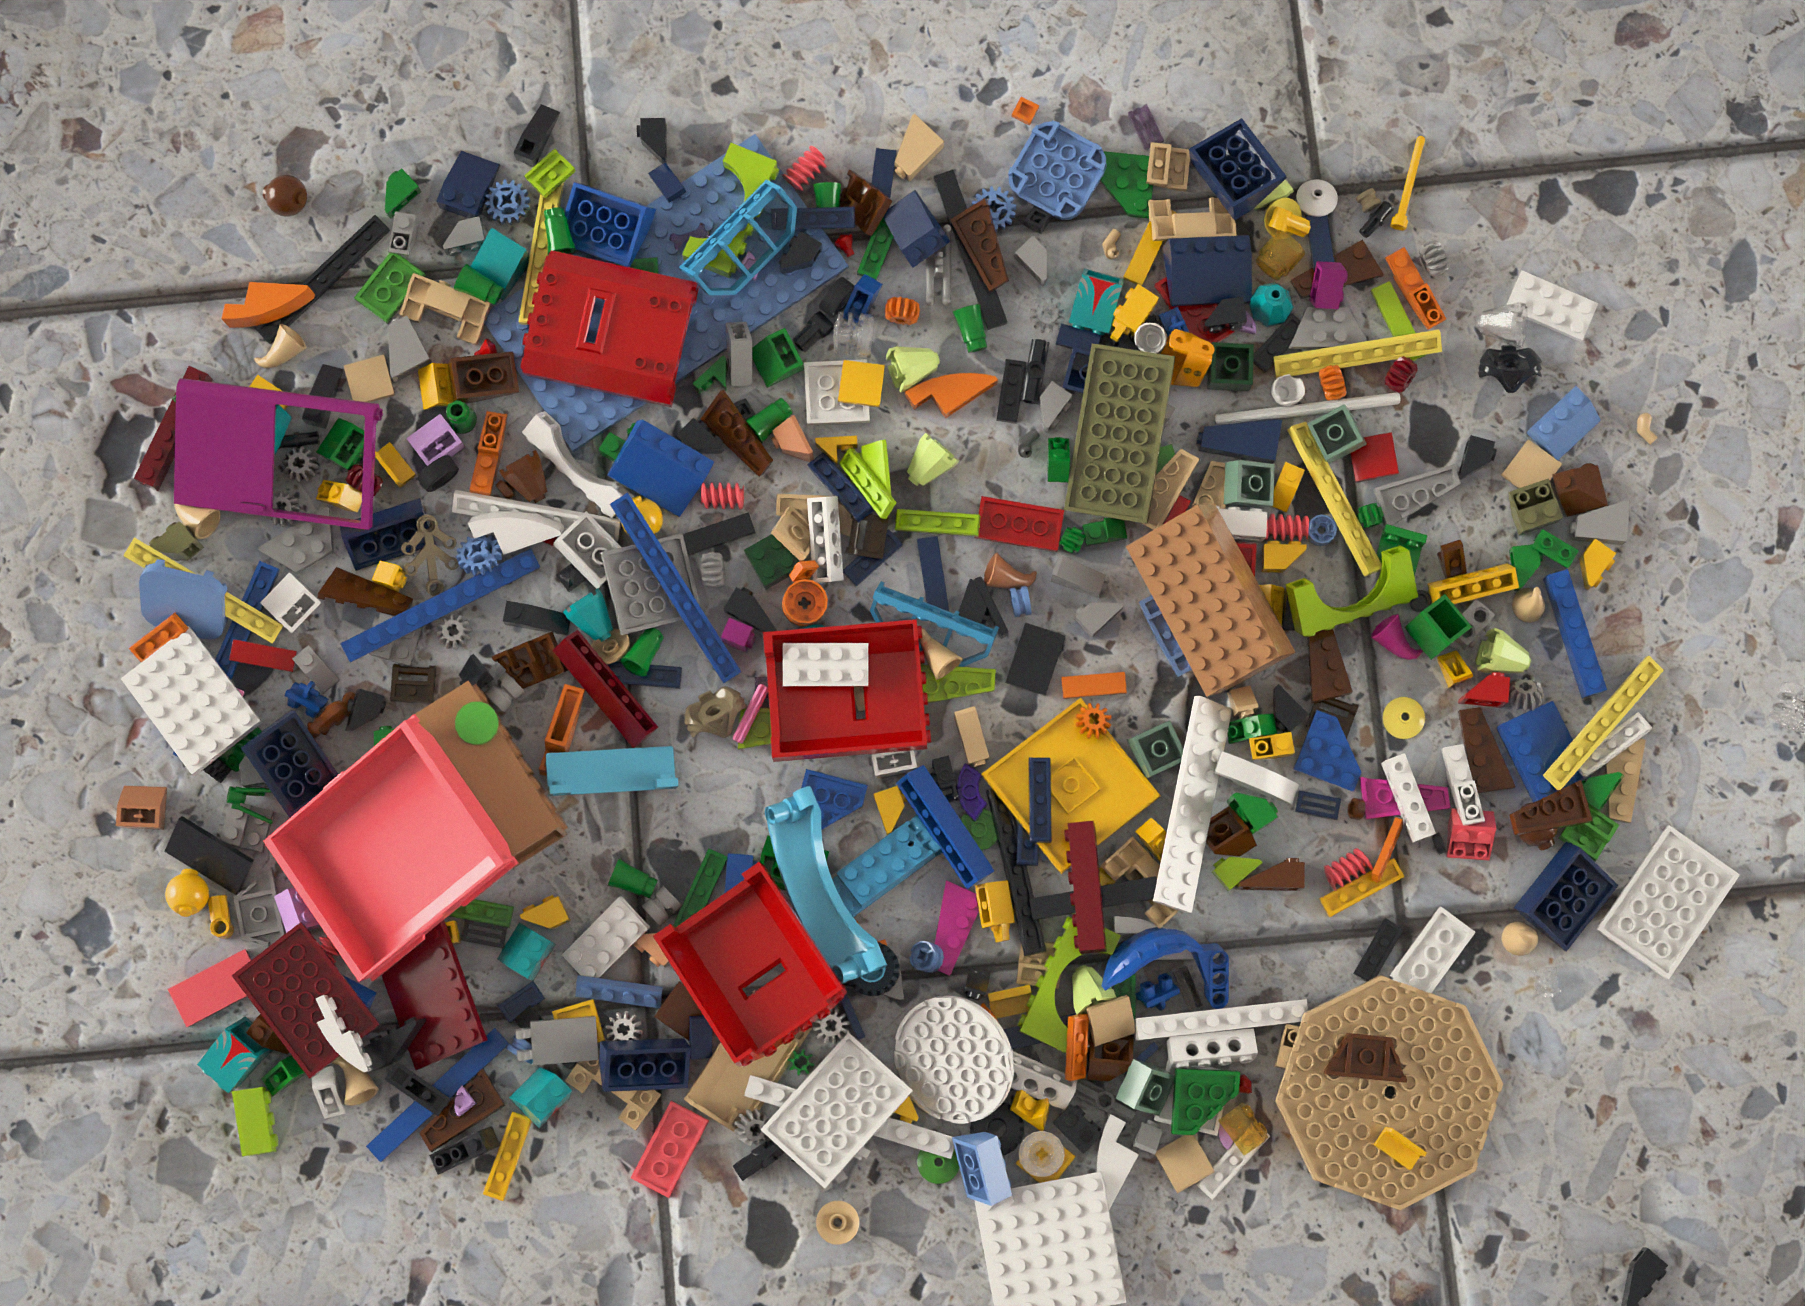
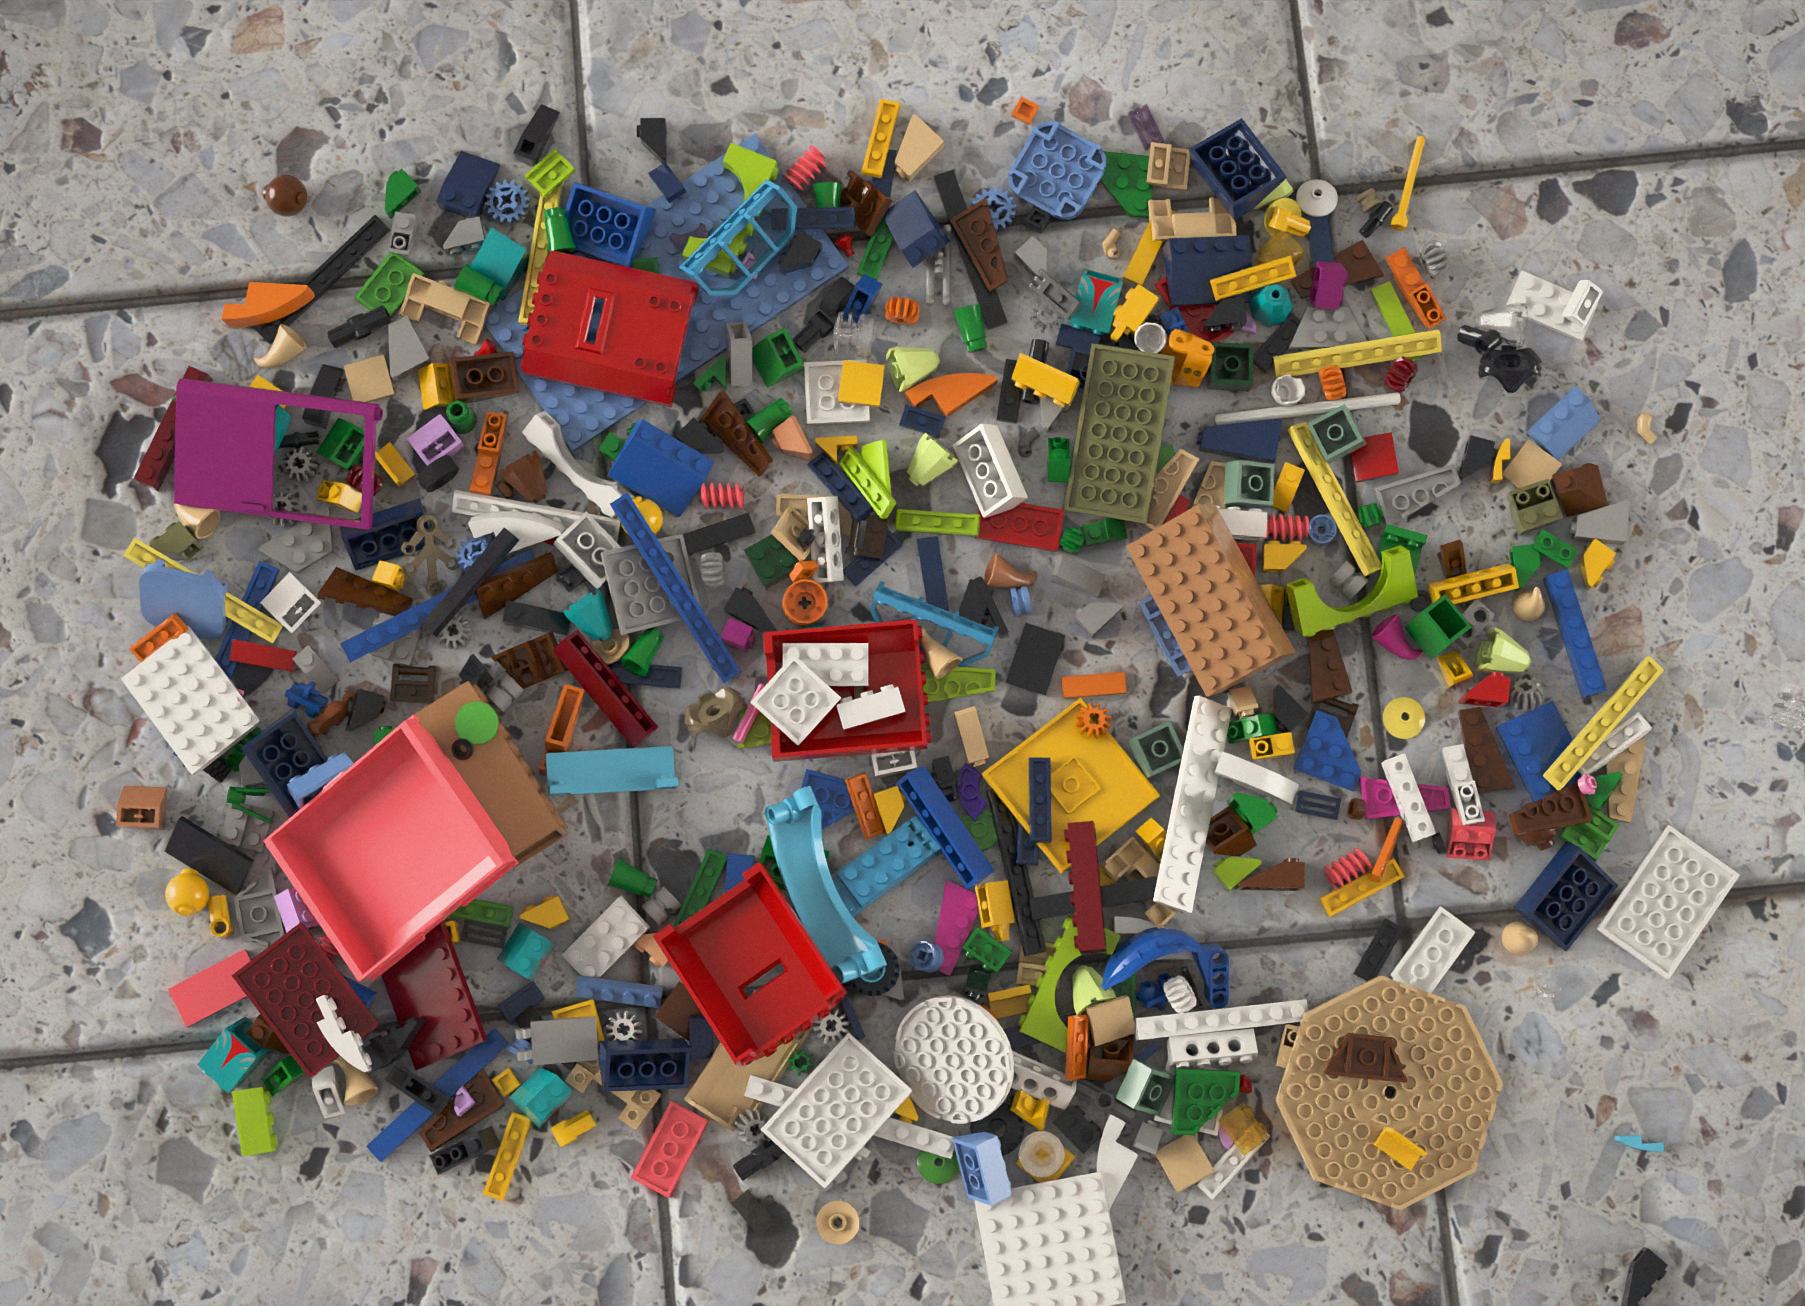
(309, 785): none -> medium blue slope
(359, 326): none -> black piece
(456, 751): none -> black plate
(470, 582): none -> black tile
(506, 1082): none -> yellow tile
(514, 583): none -> reddish brown wing
(568, 1130): none -> yellow piece
(754, 1211): none -> clear smoke plate
(795, 700): none -> white plate
(806, 537): none -> black plate
(865, 805): none -> orange tile
(870, 707): none -> white brick
(880, 138): none -> yellow tile
(922, 421): none -> dark blue plate
(987, 950): none -> green bracket
(990, 470): none -> white slope
(1045, 380): none -> yellow slope
(1055, 294): none -> dark grey hinge
(1180, 994): none -> white gear
(1253, 278): none -> yellow tile
(1348, 580): none -> light grey wheel
(1482, 341): none -> black piece
(1502, 456): none -> yellow slope
(1582, 302): none -> white slope
(1587, 784): none -> bright pink plate
(1635, 1142): none -> medium azure slope

